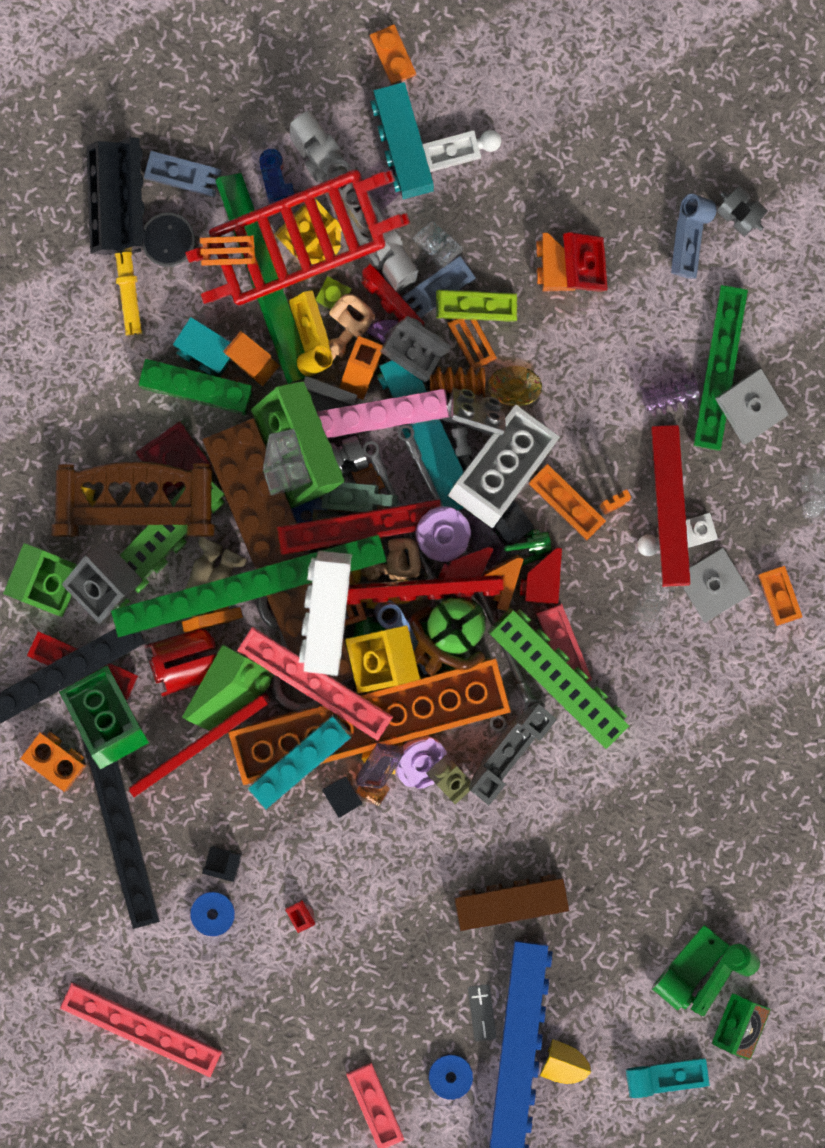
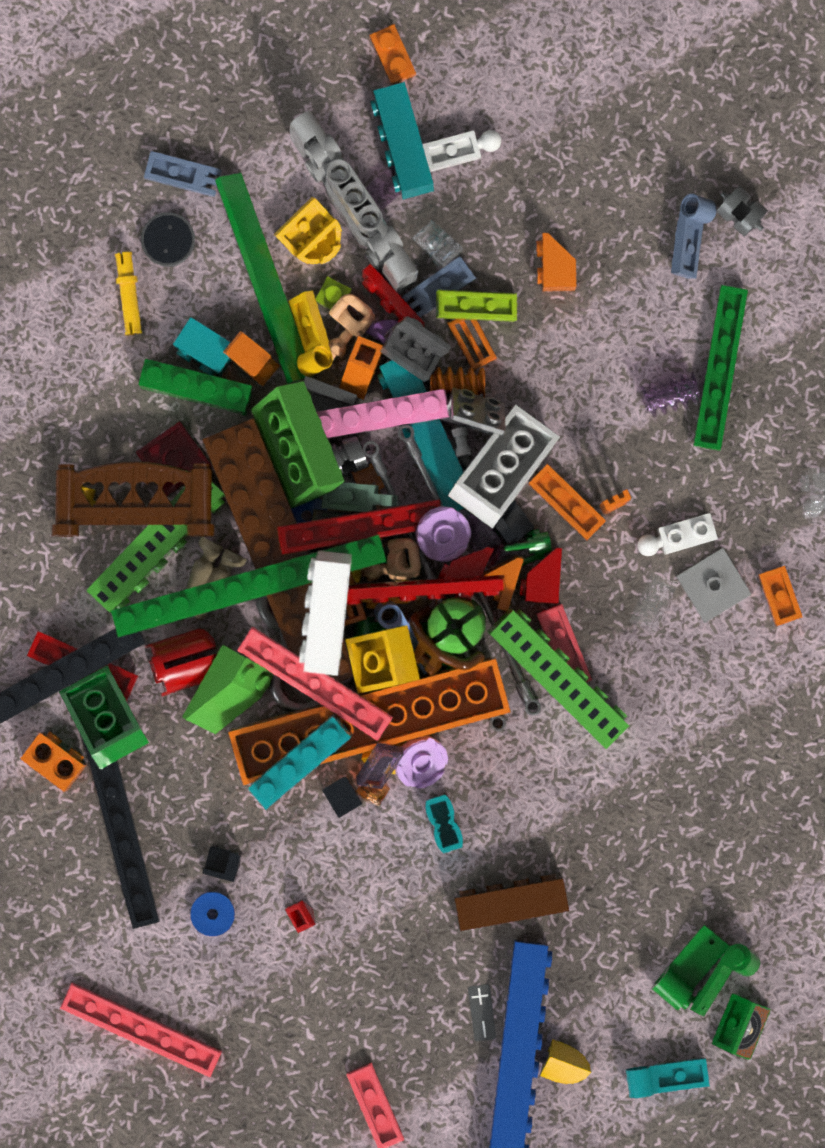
(39, 580): bright green slope -> none
(102, 581): dark grey slope -> none
(115, 196): black brick -> none
(199, 744): red tile -> none
(206, 251): orange tile -> none
(206, 620): orange plate -> none
(271, 167): clear blue leg -> none
(284, 463): clear slope -> none
(308, 270): red bar -> none
(446, 831): none -> teal brick
(450, 779): olive brick -> none
(459, 1086): blue piece -> none
(507, 750): dark grey slope -> none
(515, 386): clear yellow dish -> none
(585, 262): red tile -> none
(670, 506): red tile -> none
(751, 406): light grey plate -> none

